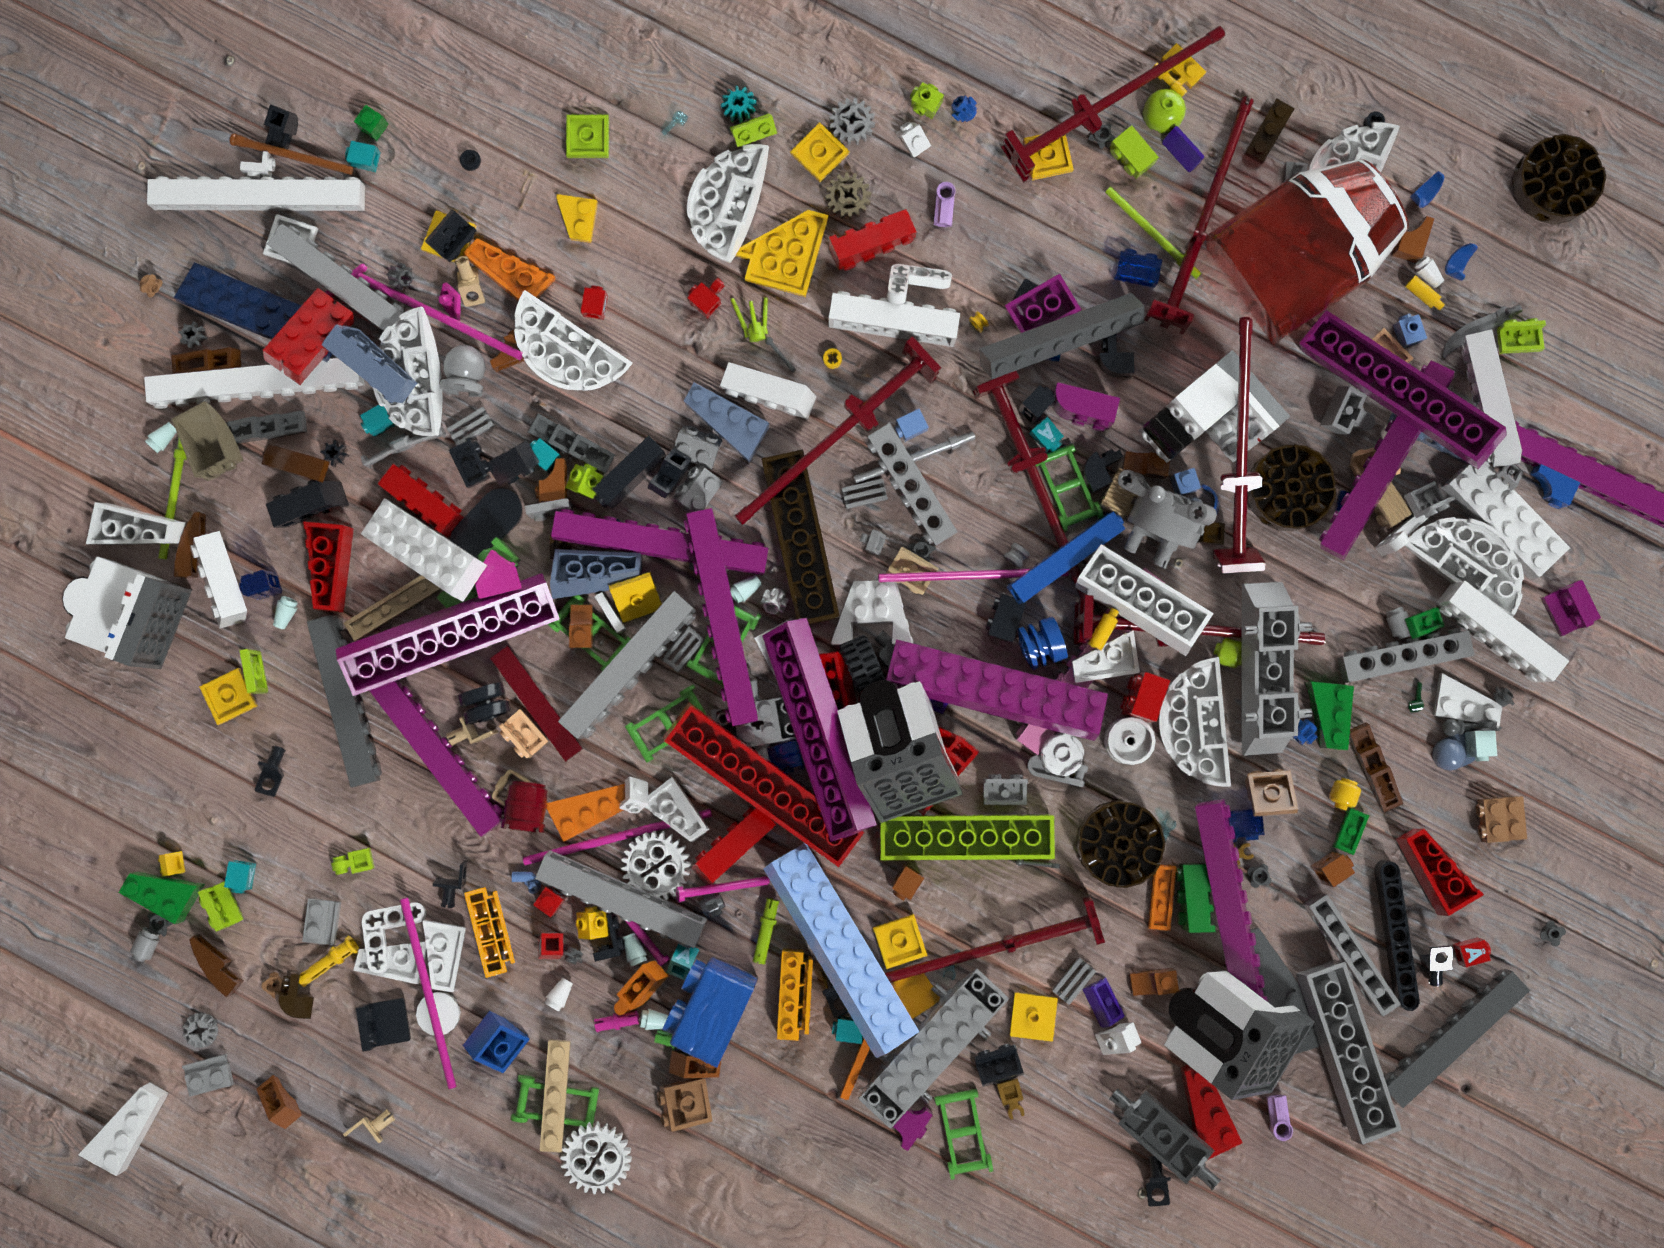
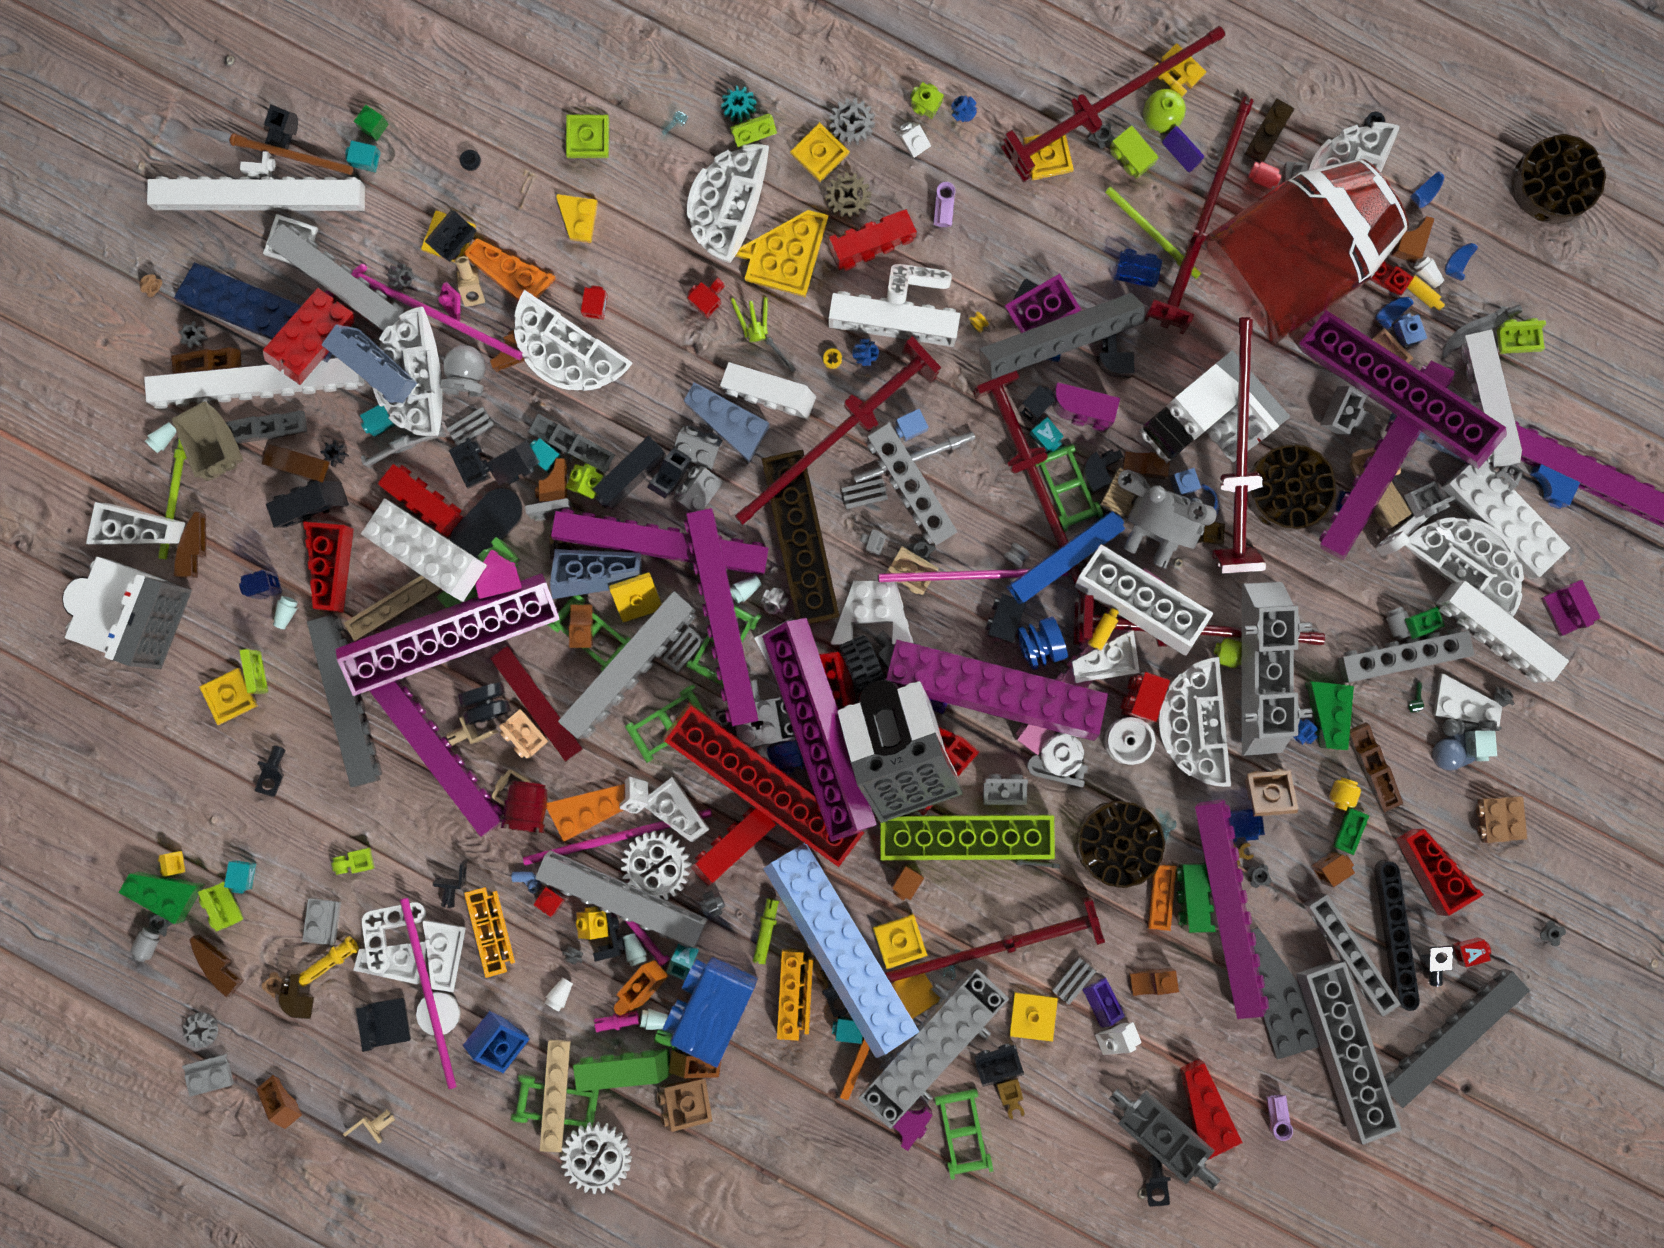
(123, 1134): white wedge -> none
(220, 579): white wedge -> none
(550, 946): red brick -> none
(610, 613): white tile -> none
(622, 1070): none -> bright green wedge
(682, 893): dark pink bar -> none
(865, 352): none -> blue gear
(1234, 1035): piece -> none
(1264, 175): none -> coral brick
(1392, 278): none -> red slope
(1393, 310): none -> blue helmet

